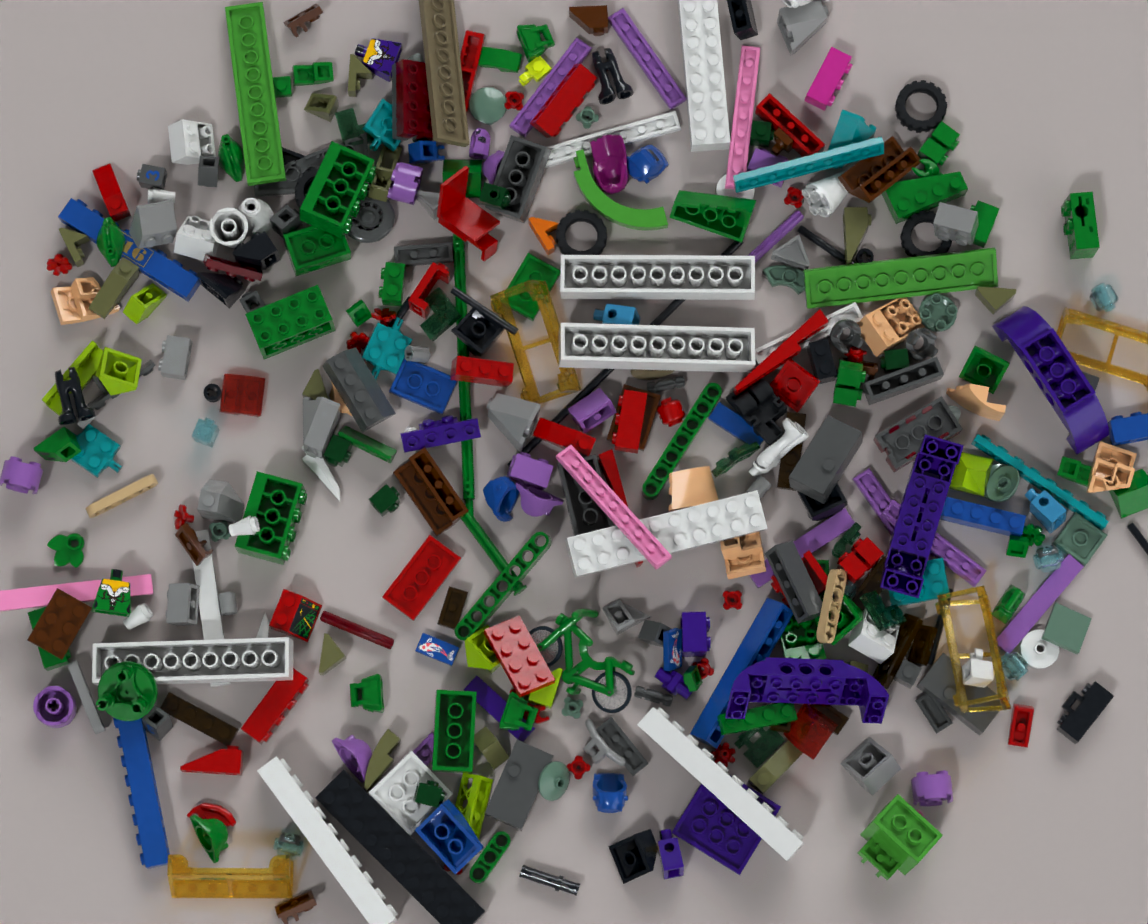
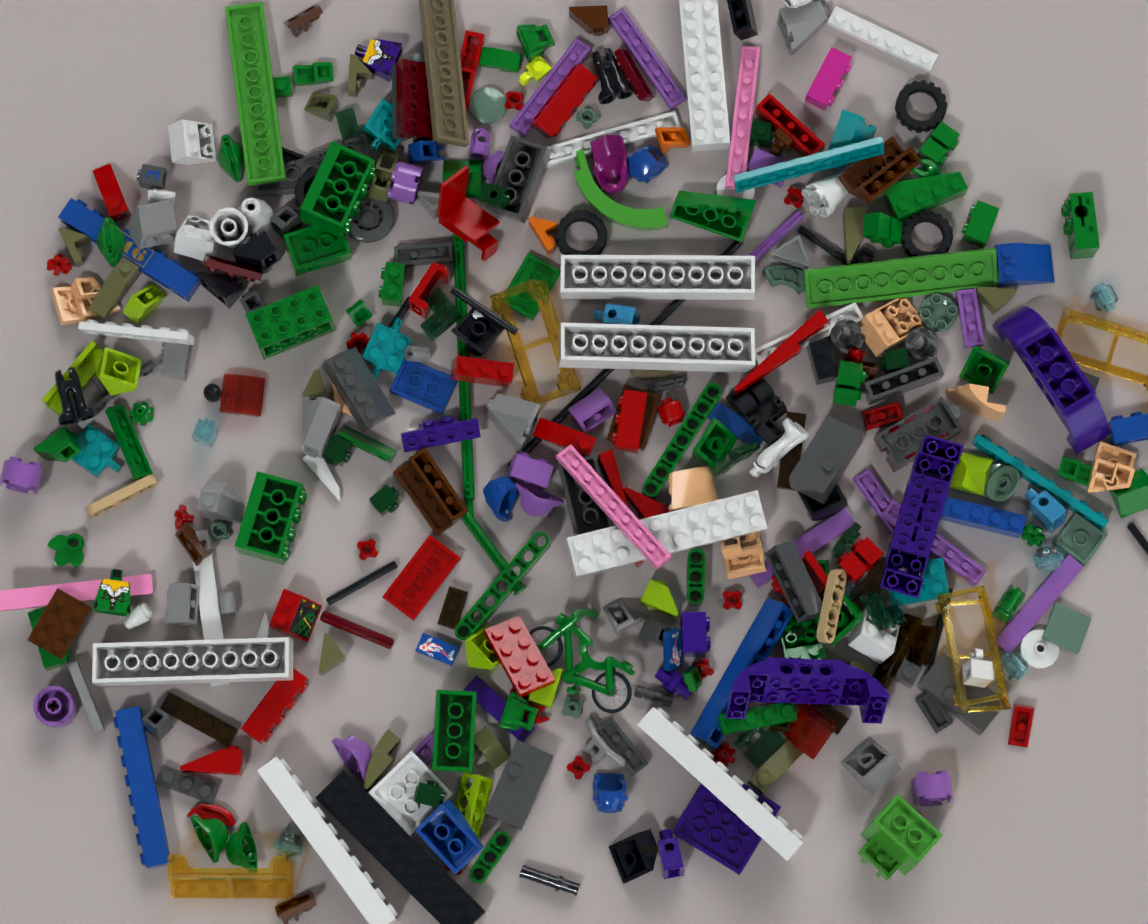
(127, 691): green piece -> none
(128, 331): none -> white plate
(128, 442): none -> green plate
(141, 413): none -> green plant
(187, 784): none -> dark grey plate
(208, 171): dark grey brick -> none
(242, 848): none -> green hat
(246, 526): white cone -> none
(361, 583): none -> black bar
(367, 544): none -> red plate
(371, 694): green piece -> none
(383, 315): red plant -> none
(553, 780): sand green dish -> none
(633, 75): none -> dark red plate
(644, 505): none -> red slope
(659, 598): none -> lime slope
(672, 138): none -> orange slope
(691, 586): none -> green beam
(714, 444): none -> green slope
(761, 485): light grey piece -> none
(794, 385): red plate -> none
(882, 39): none -> white plate
(882, 229): none -> green piece
(883, 416): none -> red slope
(955, 224): light grey brick -> none
(970, 318): none -> medium lavender plate
(1017, 546): green plate -> none
(1024, 264): none -> blue slope
(1091, 705): black piece -> none

